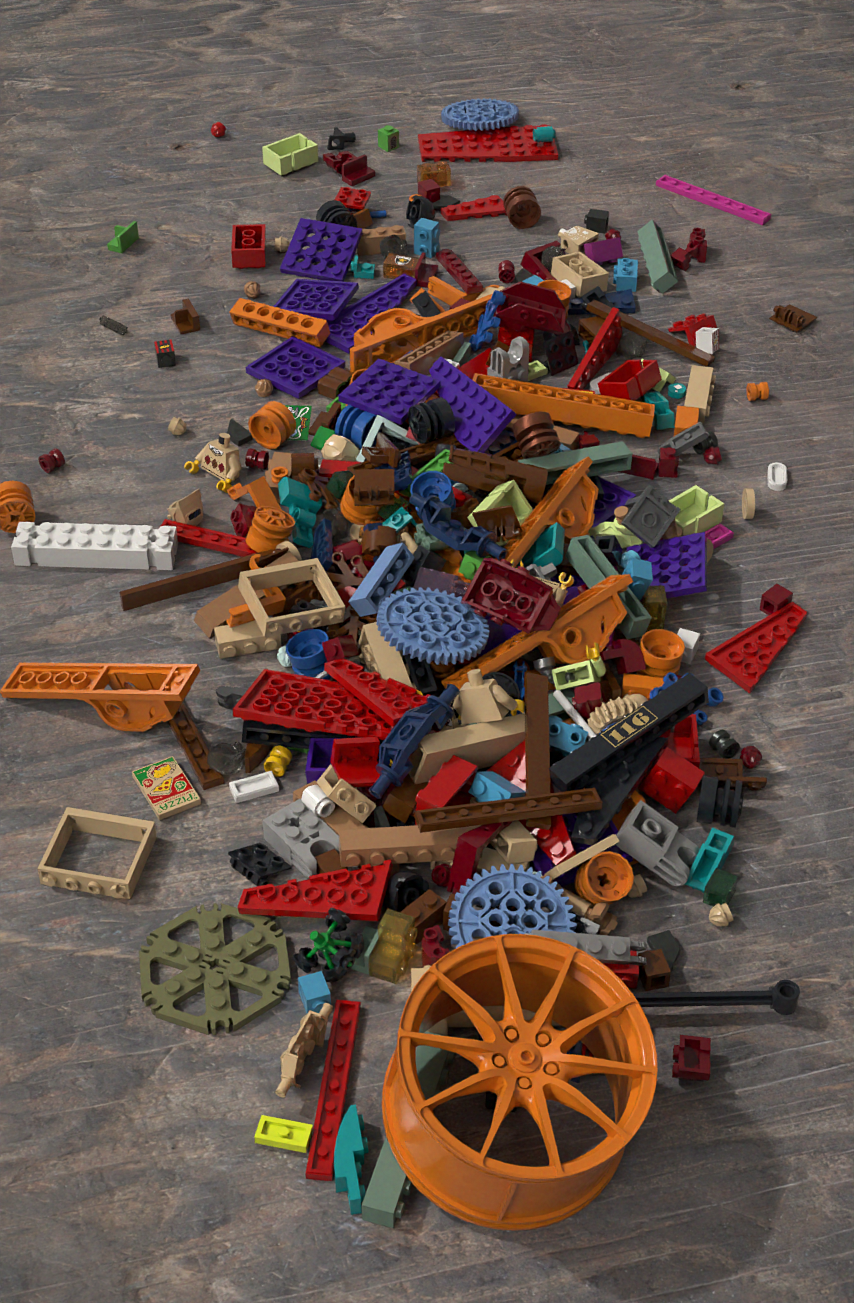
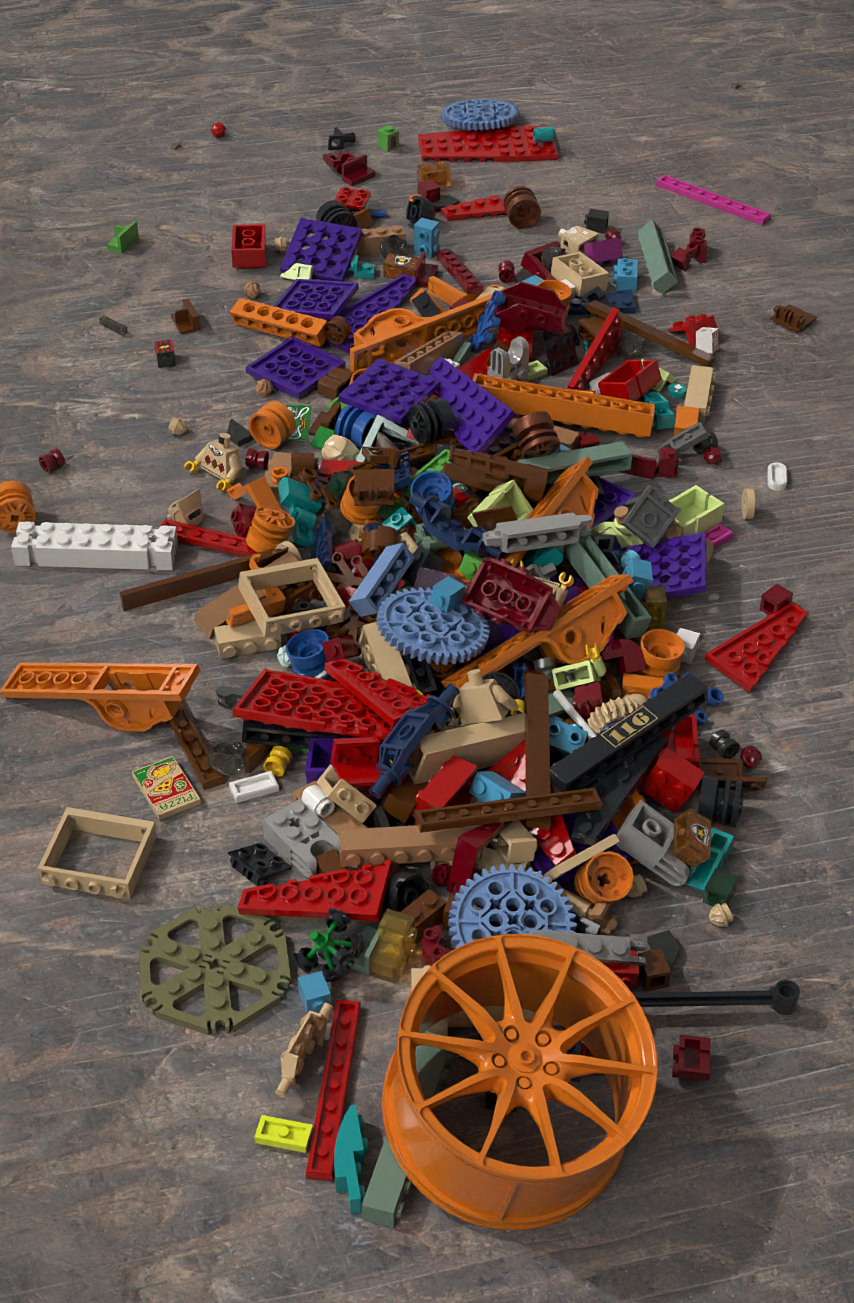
(290, 154): yellowish green piece -> none
(299, 271): none -> yellowish green tile
(337, 329): none -> reddish brown wheel
(447, 594): none -> dark azure brick
(538, 532): none -> light grey hinge
(692, 838): none -> clear orange brick
(757, 391): orange wheel -> none

